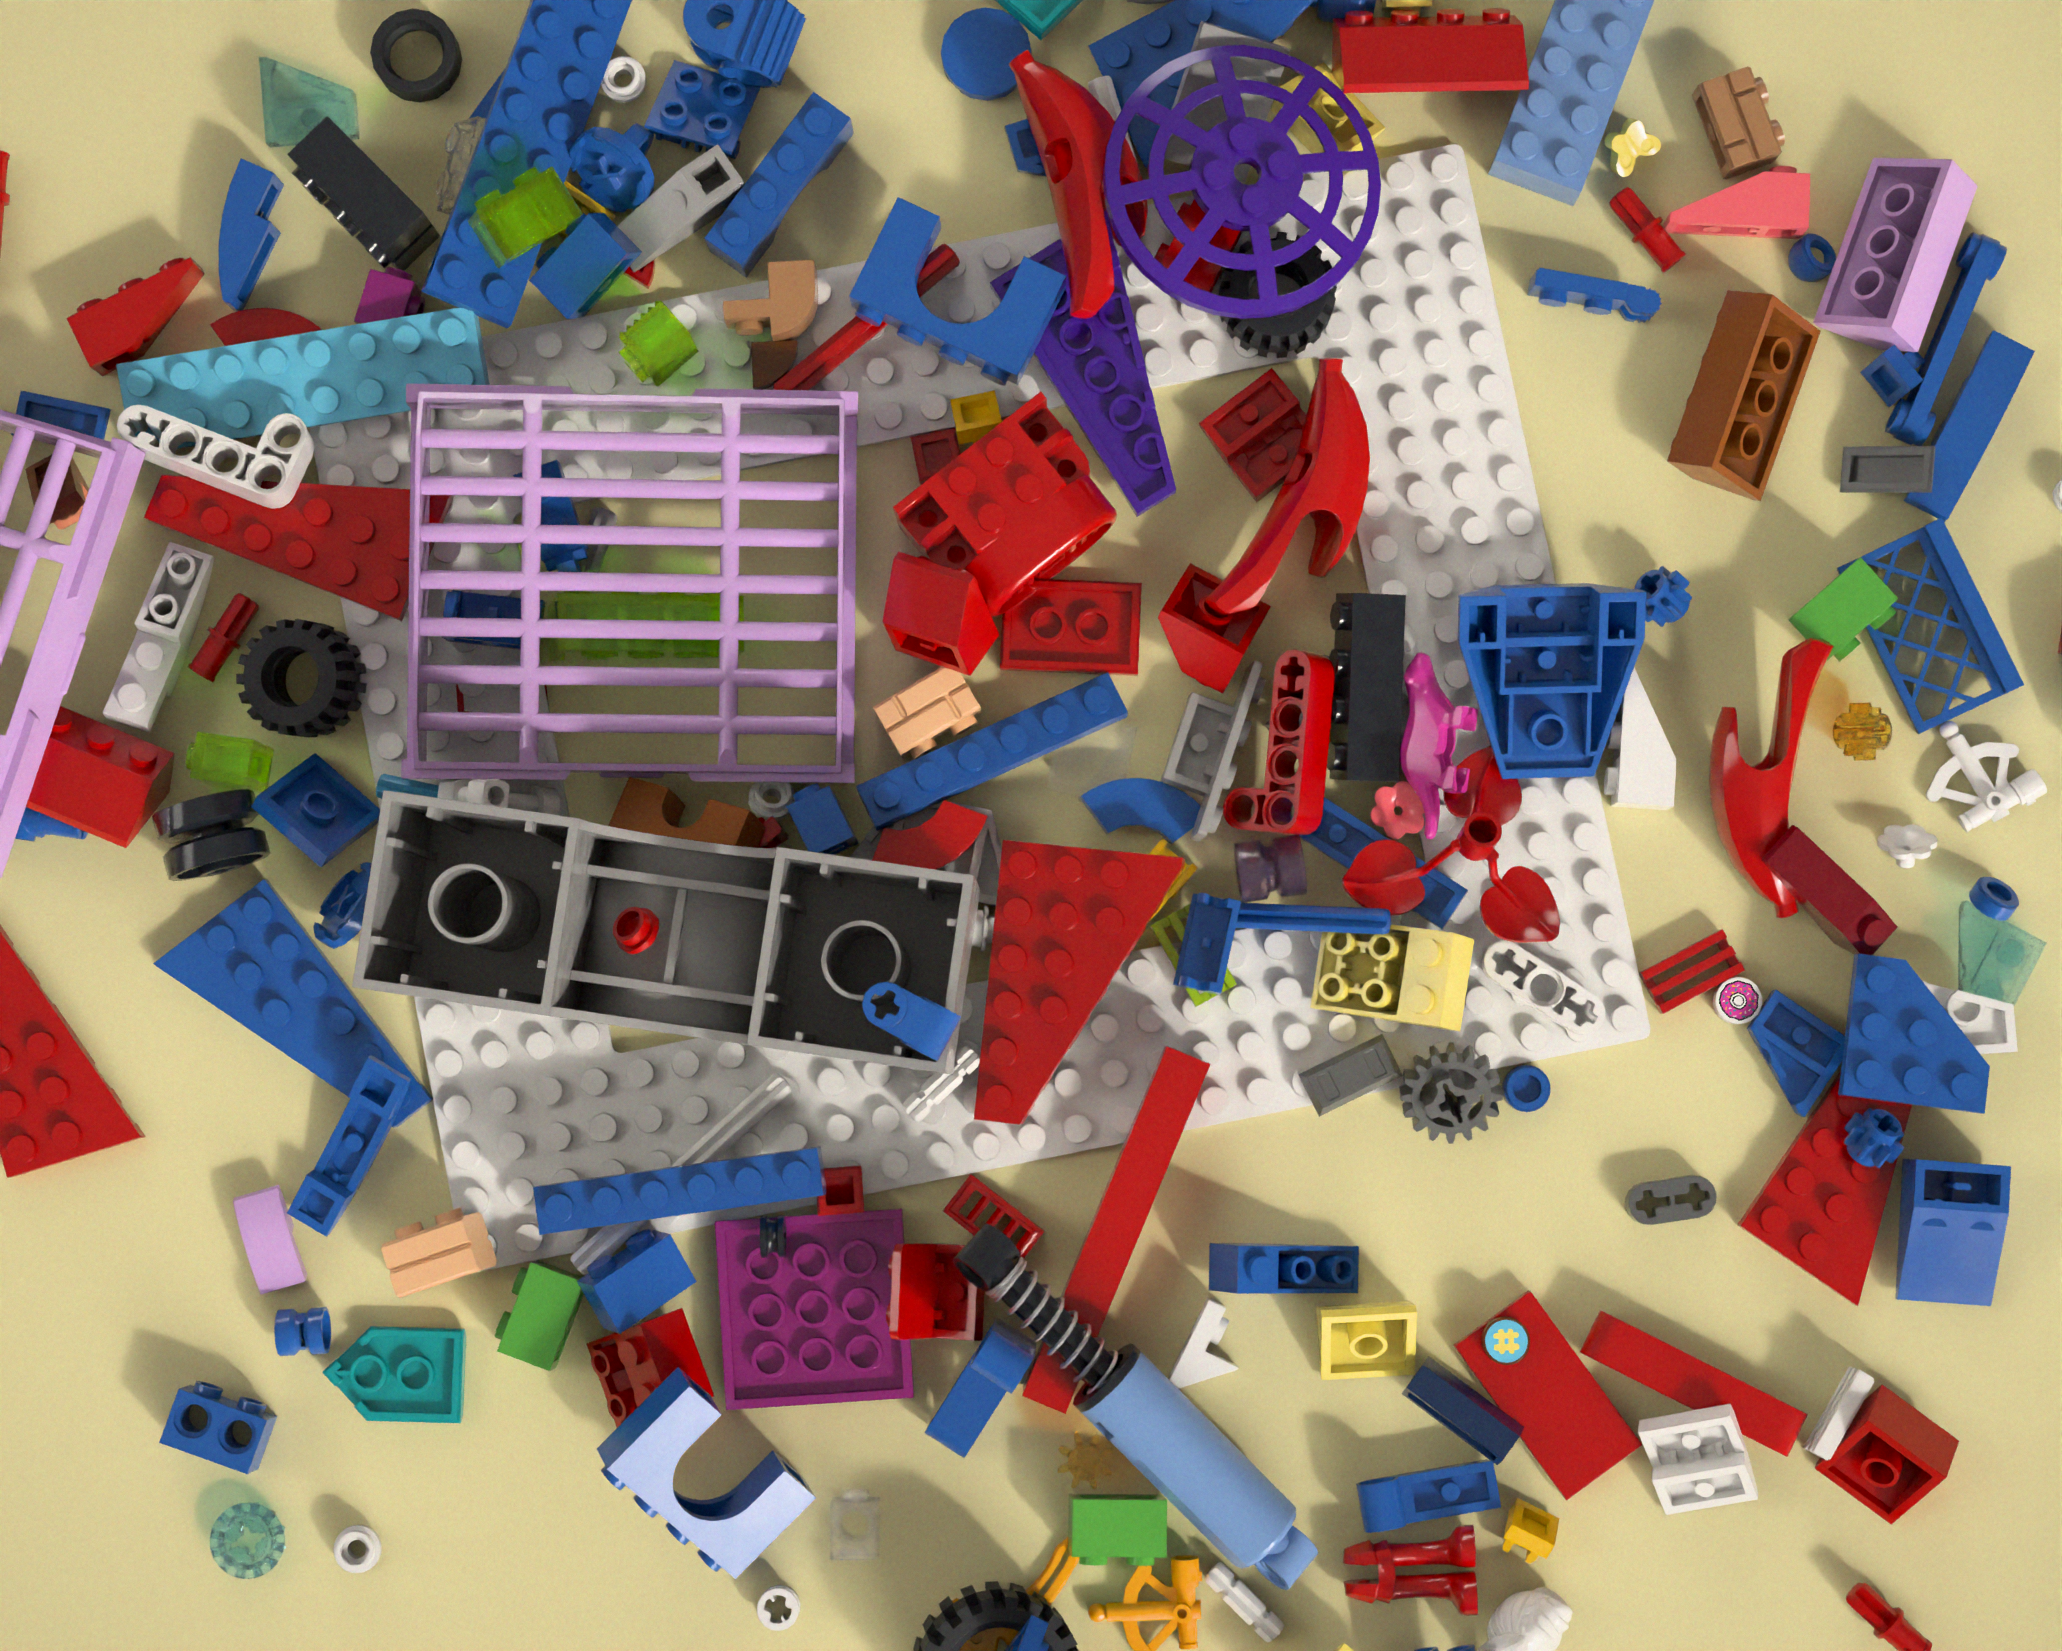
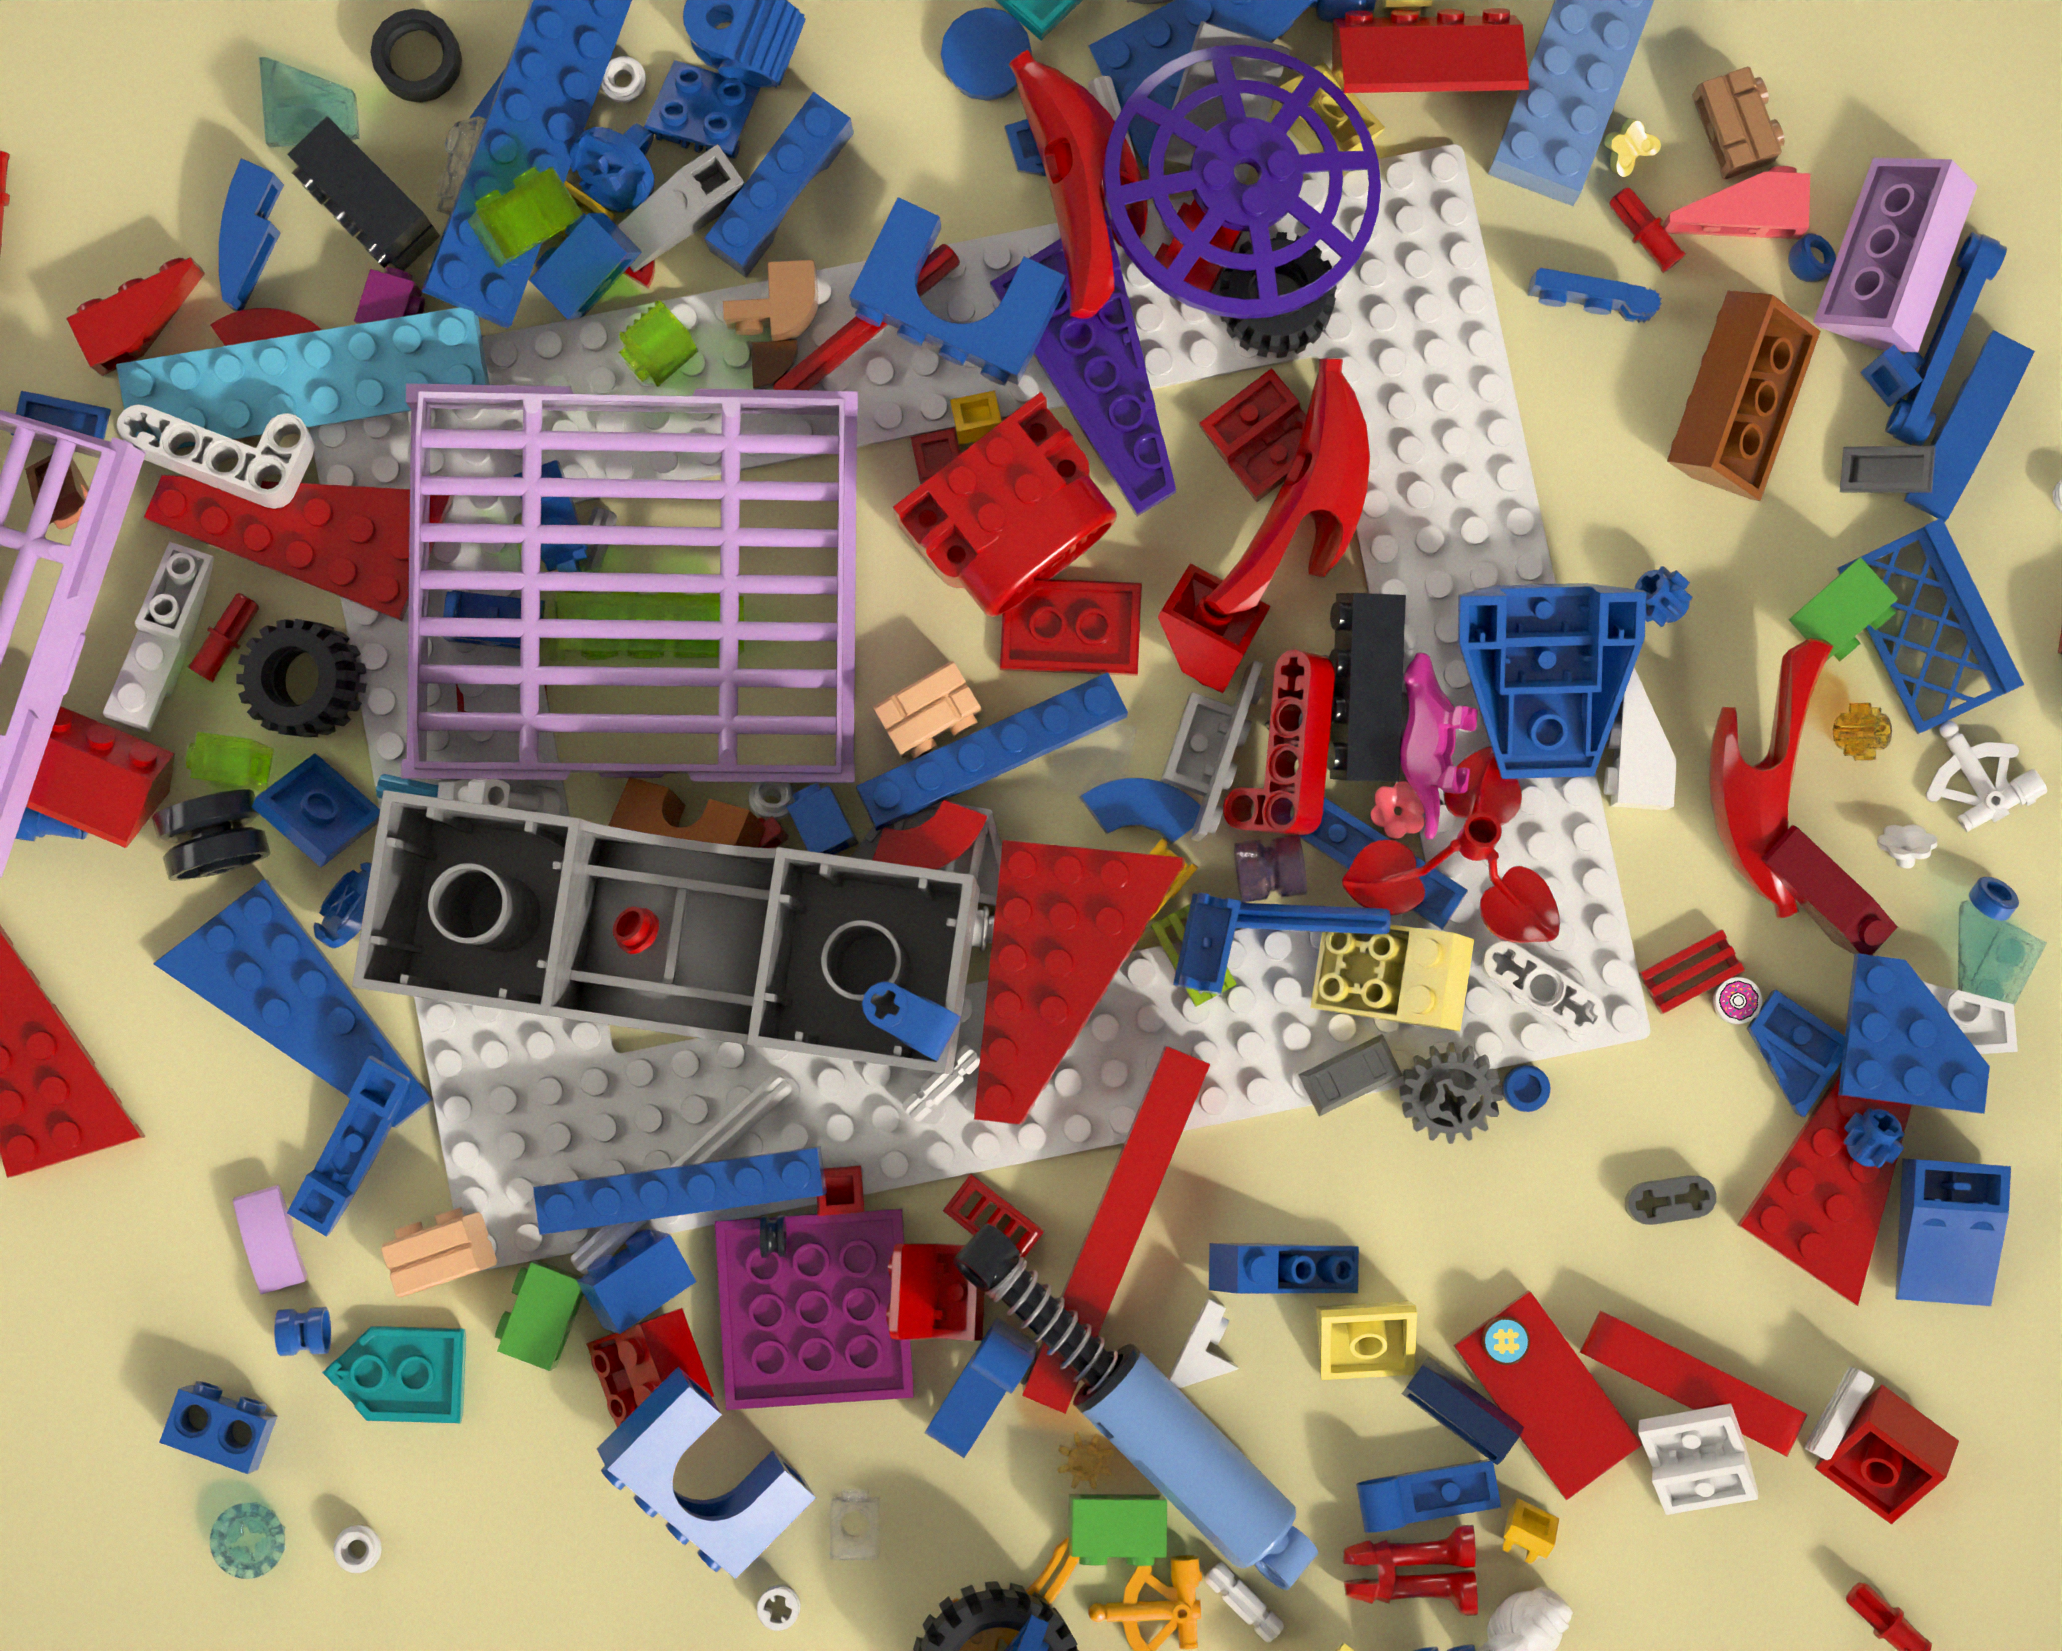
(937, 614): red slope -> none

